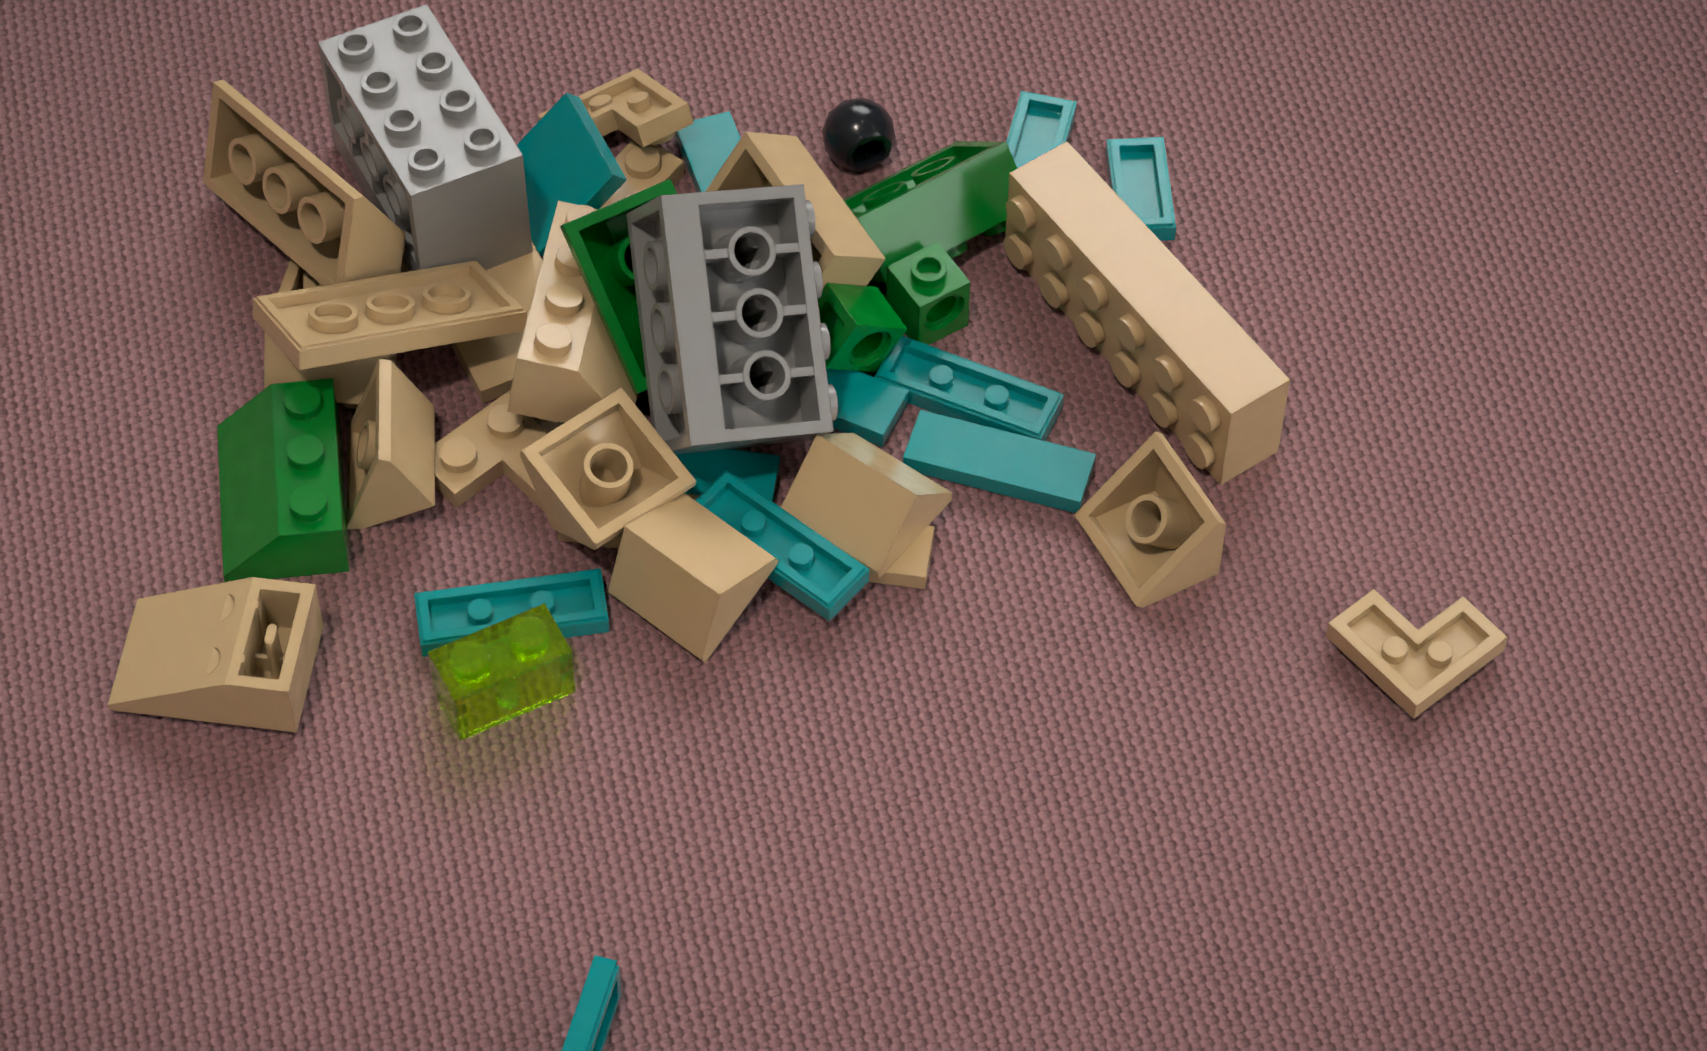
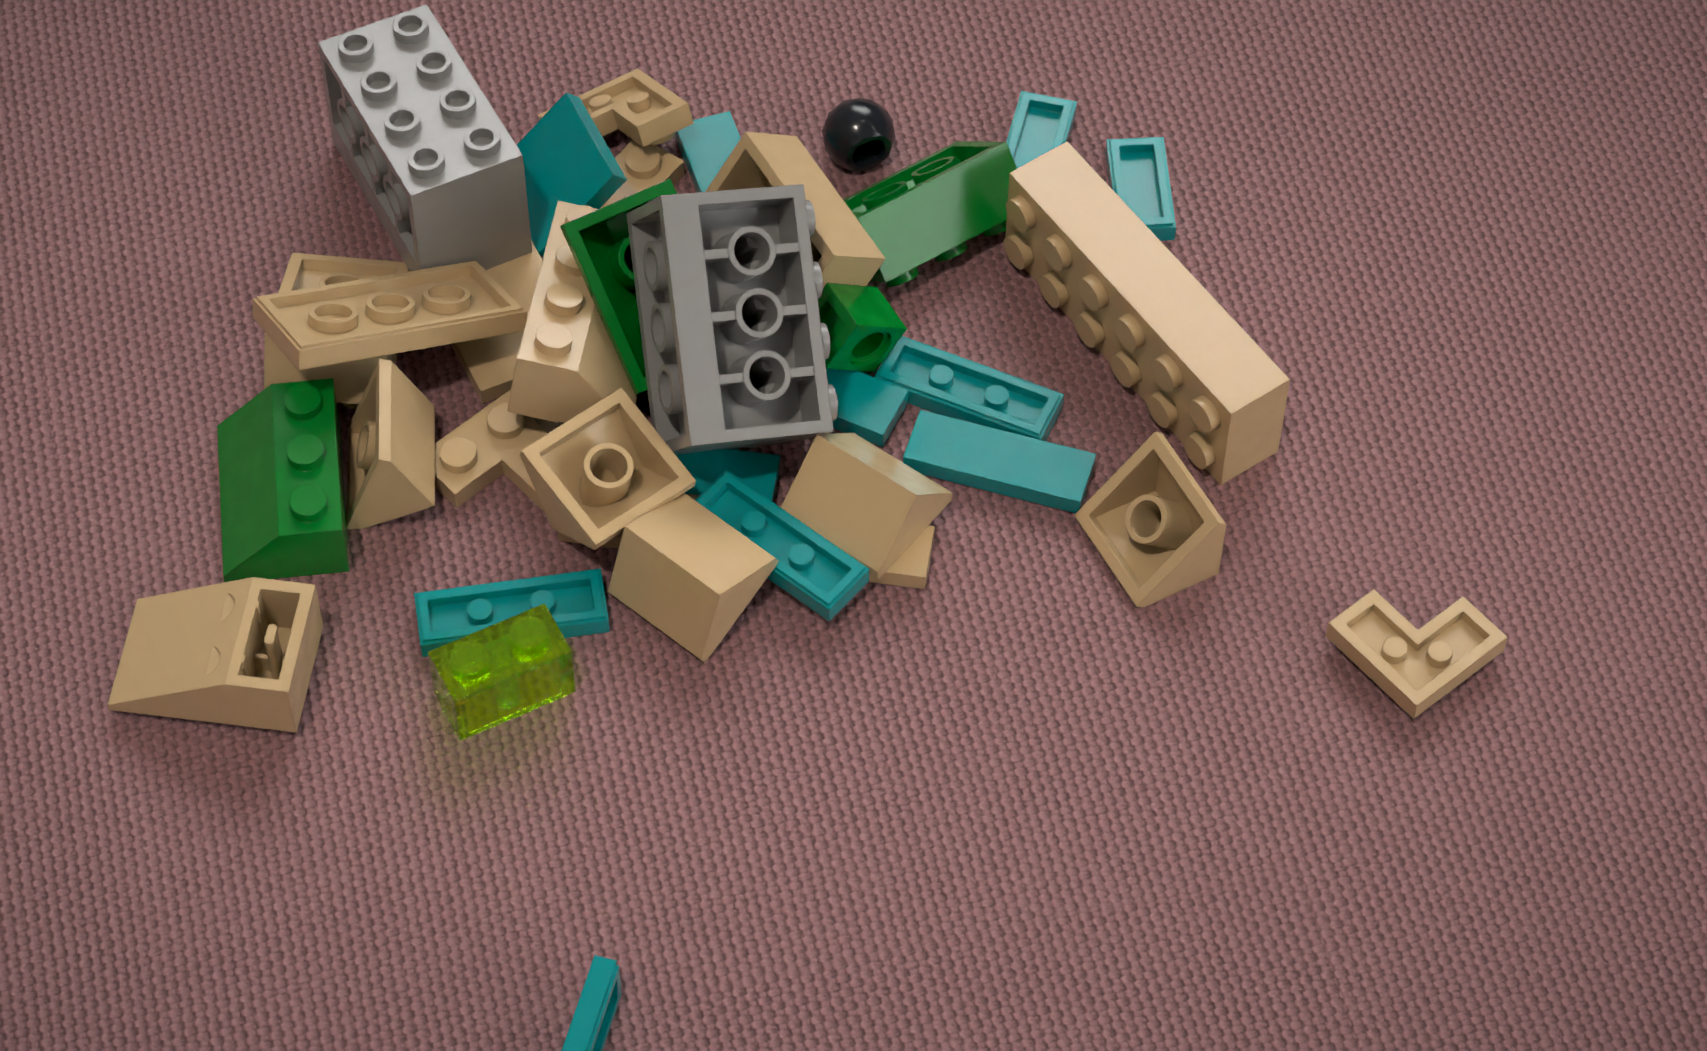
(295, 196): tan slope -> none
(929, 294): green brick -> none

